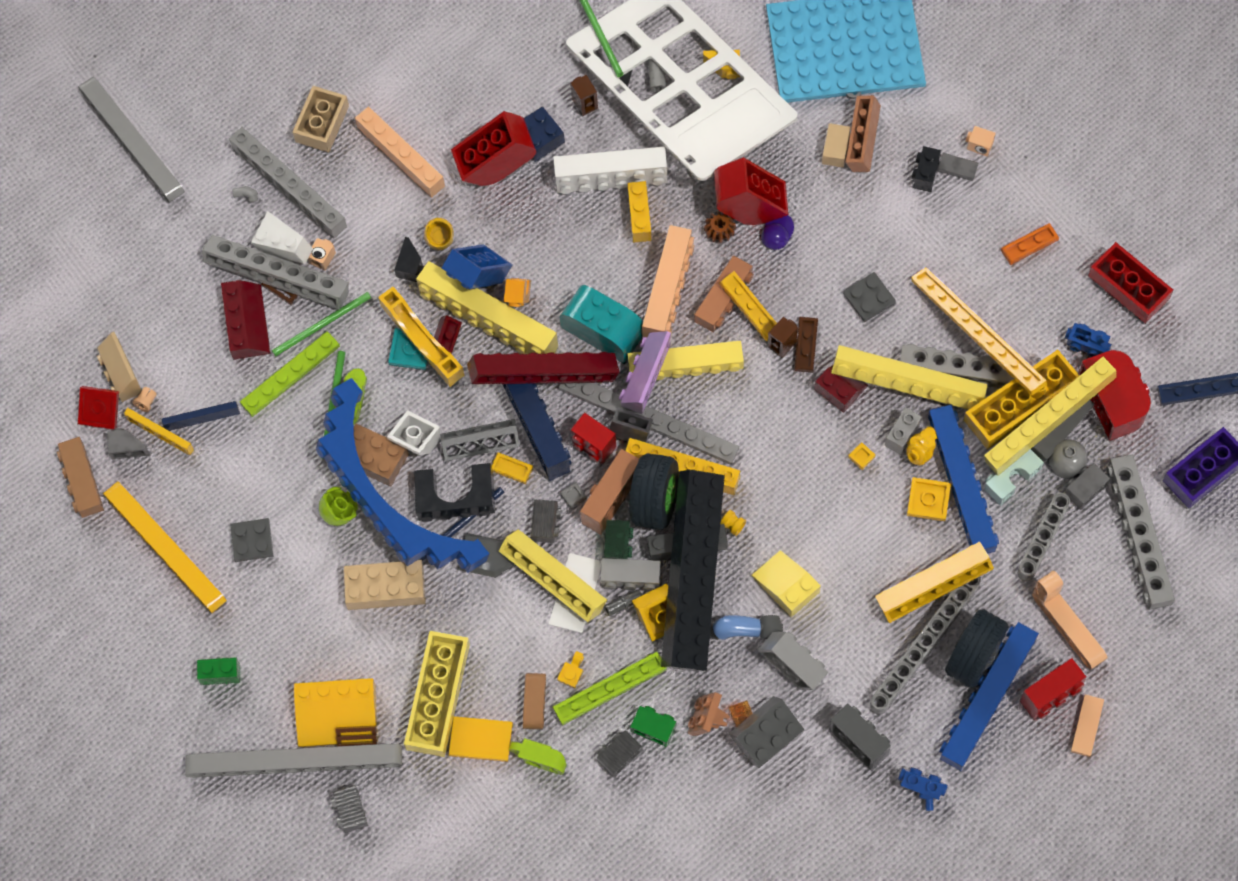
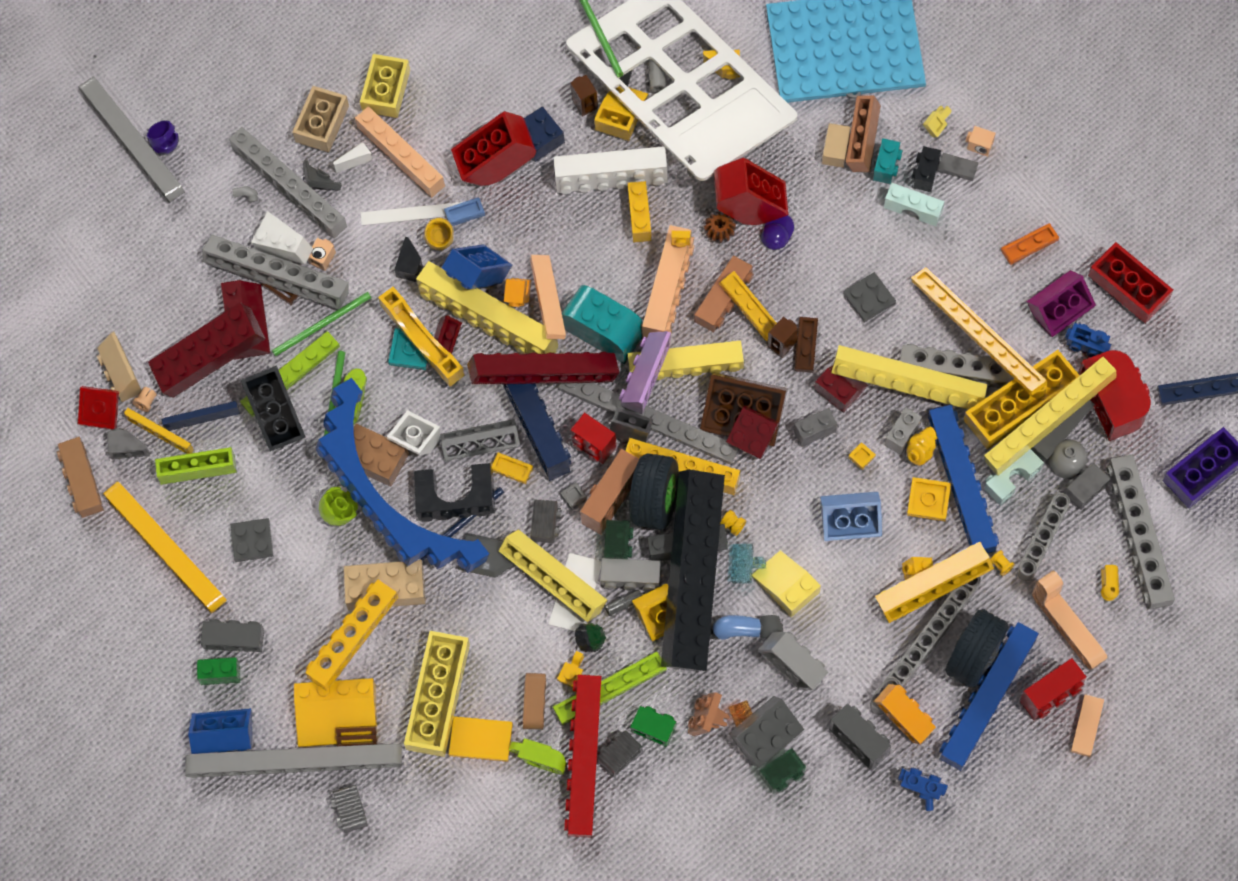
(163, 137): none -> dark purple helmet
(196, 465): none -> lime brick
(206, 350): none -> dark red brick
(221, 731): none -> blue slope
(232, 636): none -> dark grey brick
(273, 408): none -> black brick
(318, 178): none -> dark grey tile
(355, 157): none -> white slope
(375, 591): none -> yellow brick
(385, 85): none -> light yellow brick
(404, 214): none -> white sticker
(464, 211): none -> medium blue tile
(547, 297): none -> light nougat tile
(584, 756): none -> red brick
(589, 637): none -> piece
(615, 118): none -> yellow slope
(680, 238): none -> yellow plate
(730, 394): none -> reddish brown slope
(744, 562): none -> clear light blue plate
(752, 432): none -> dark red brick
(783, 771): none -> clear green brick
(815, 427): none -> flat silver brick
(851, 516): none -> medium blue slope
(886, 161): none -> teal brick
(905, 713): none -> light orange brick
(915, 565): none -> yellow bracket
(926, 207): none -> light aqua arch
(936, 121): none -> light yellow plate
(1002, 563): none -> yellow bush
(1061, 302): none -> magenta slope
(1110, 582): none -> yellow piece

